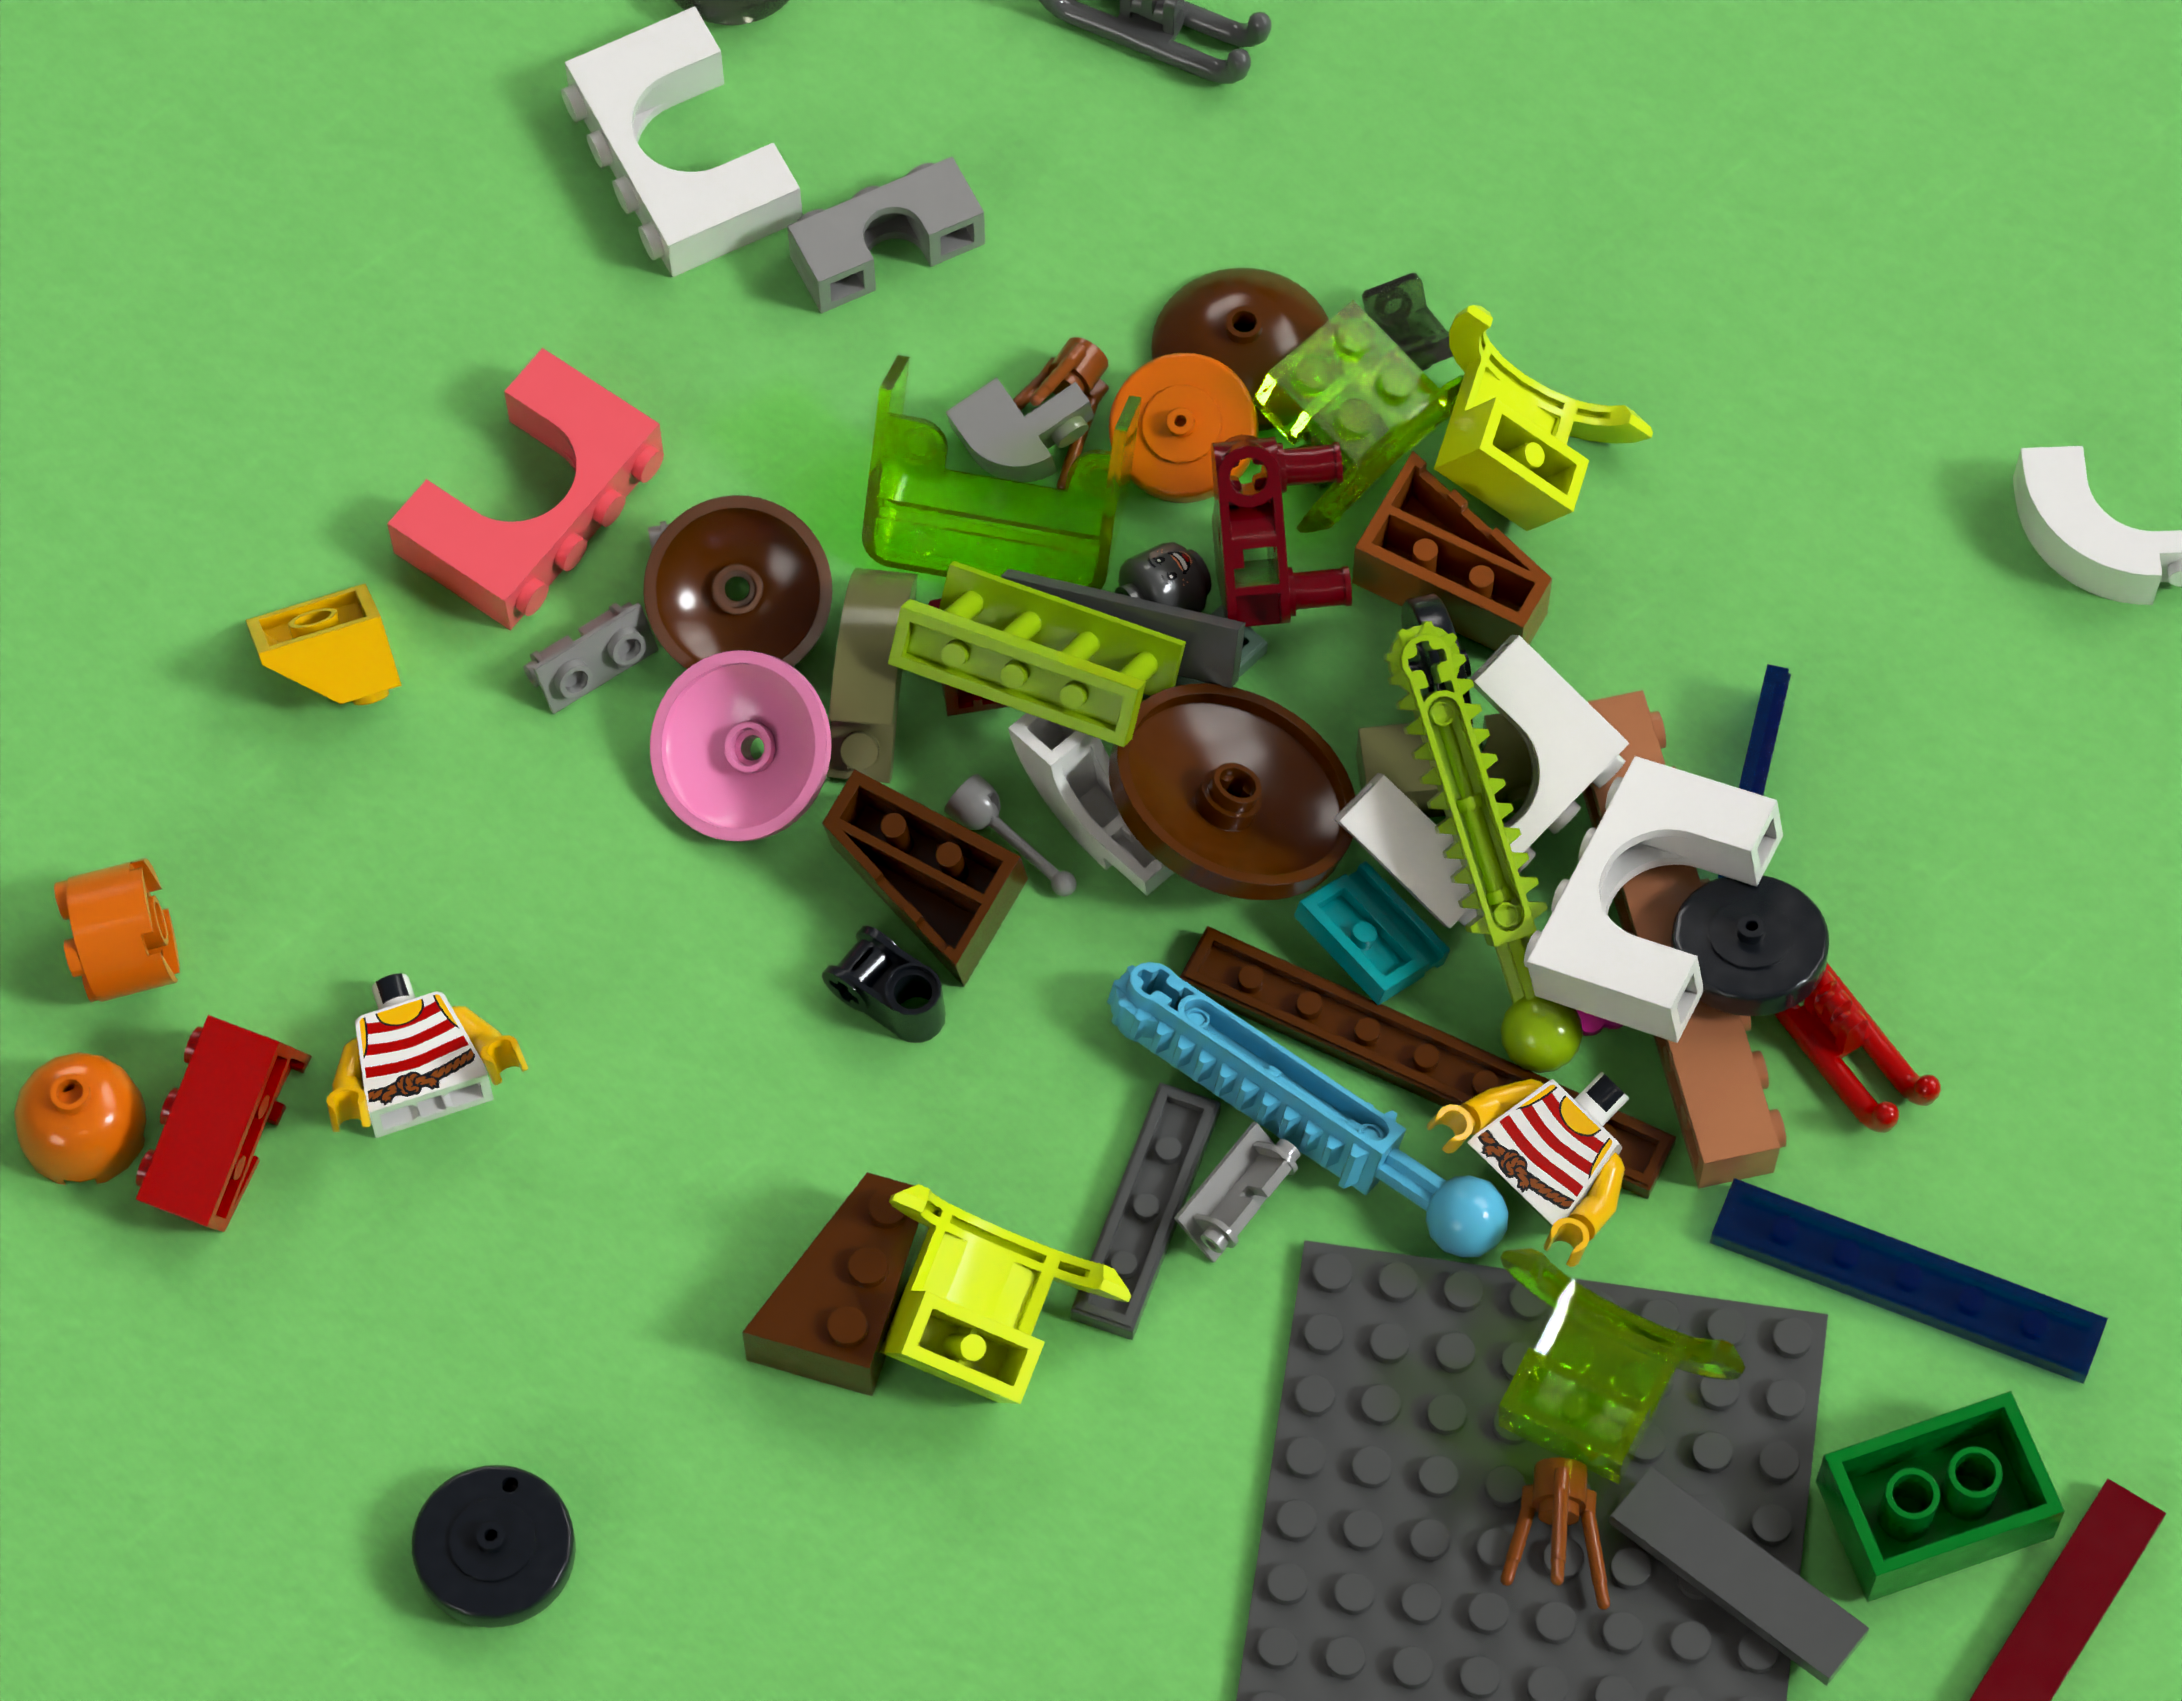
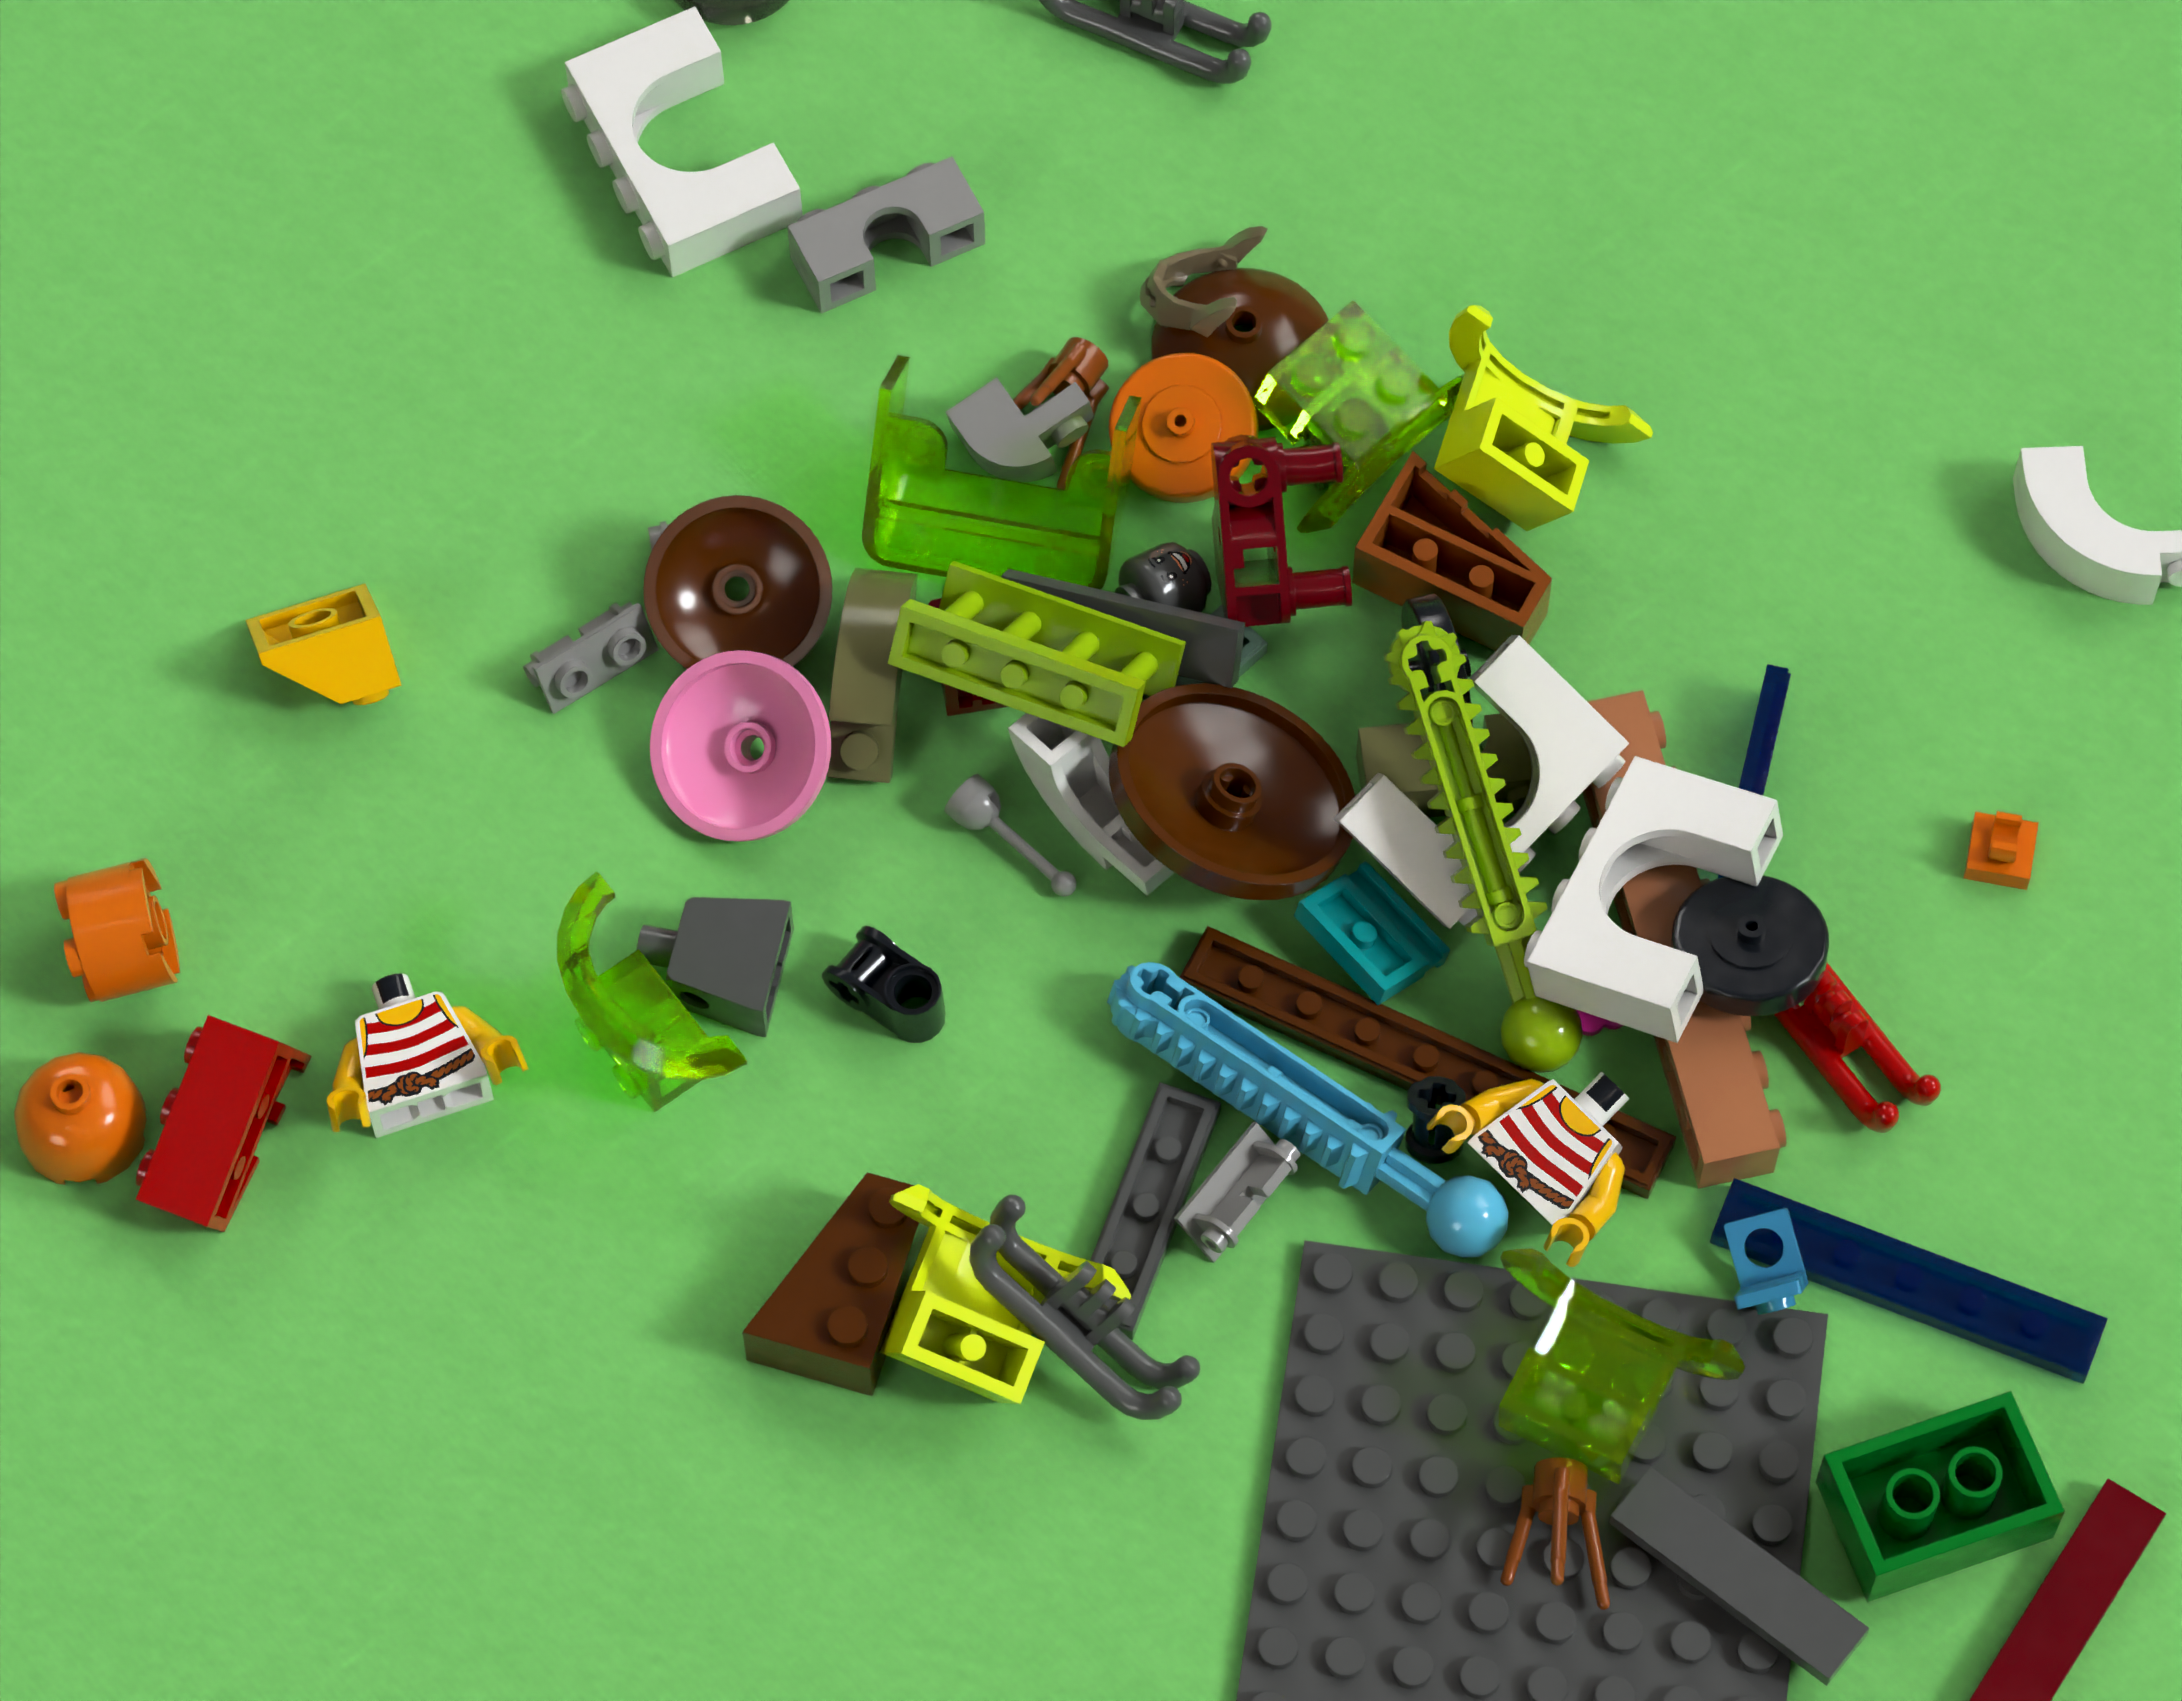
(493, 1546): black wheel -> none
(510, 565): coral arch -> none
(634, 1012): none -> clear neon green piece
(725, 958): none -> dark grey torso
(927, 869): reddish brown wedge -> none
(1075, 1319): none -> dark grey piece
(1174, 271): none -> dark tan helmet
(1403, 315): clear smoke bracket -> none
(1422, 1102): none -> black bush
(1770, 1286): none -> dark azure bracket
(2001, 849): none -> orange tile

